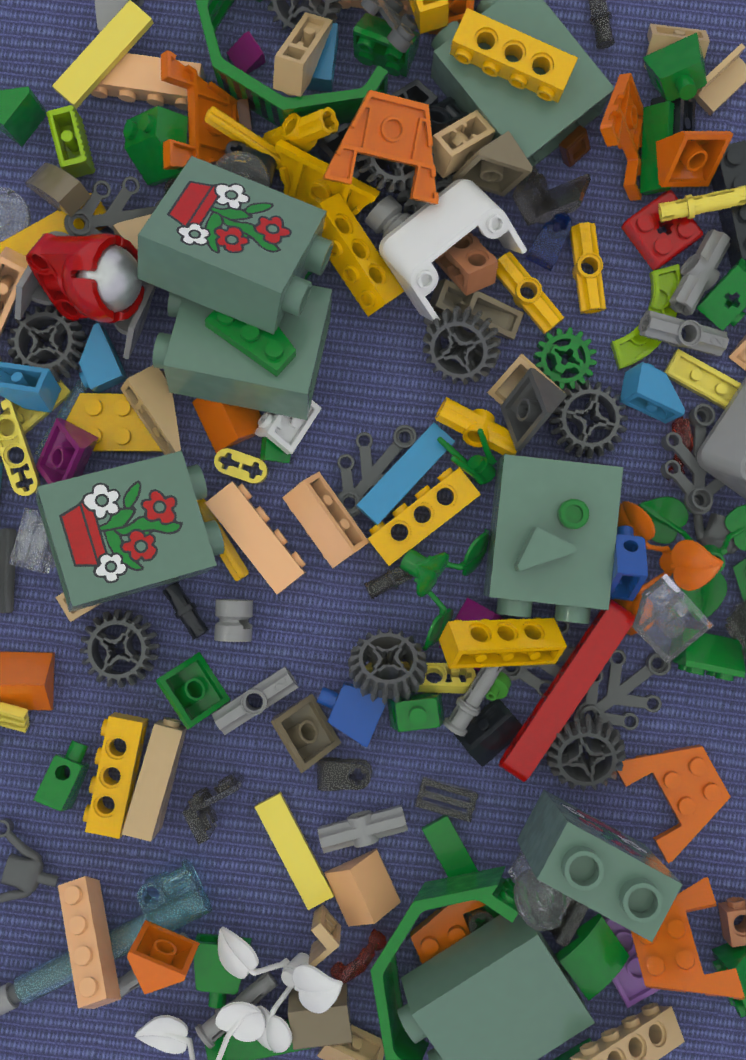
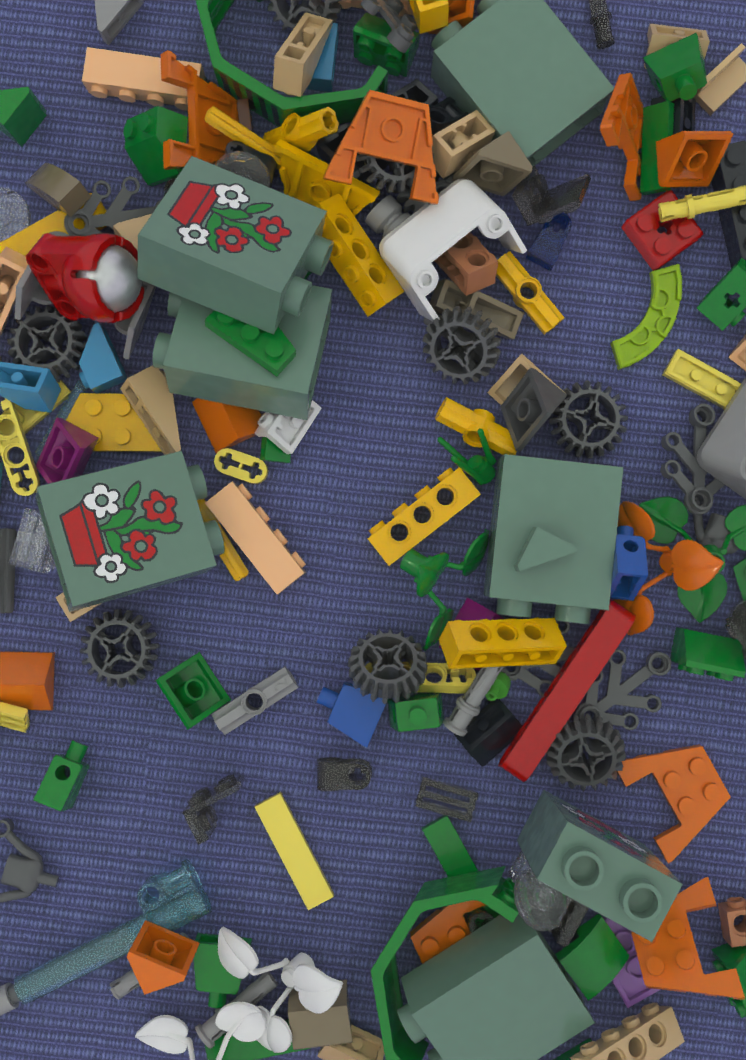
(70, 141): lime brick -> none
(89, 943): light nougat brick -> none
(103, 54): light yellow tile -> none
(132, 731): yellow brick -> none
(155, 780): tan slope -> none
(185, 610): black pin -> none
(233, 620): light grey wheel -> none
(246, 53): magenta slope -> none
(305, 732): dark tan slope -> none
(325, 519): light nougat brick -> none
(327, 931): tan panel -> none
(346, 973): clear red arm -> none
(362, 829): light grey piece -> none
(363, 889): light nougat slope -> none
(370, 474): dark grey plant -> none
(387, 581): clear smoke axle -> none
(404, 475): dark azure tile -> none
(508, 41): yellow brick -> none
(573, 514): green tile -> none
(574, 146): reddish brown tile -> none
(575, 364): green gear -> none
(586, 250): yellow piece -> none
(651, 393): dark azure slope -> none
(668, 330): light grey piece -> none
(669, 619): clear slope -> none
(683, 428): clear red arm -> none
(699, 272): light grey piece -> none

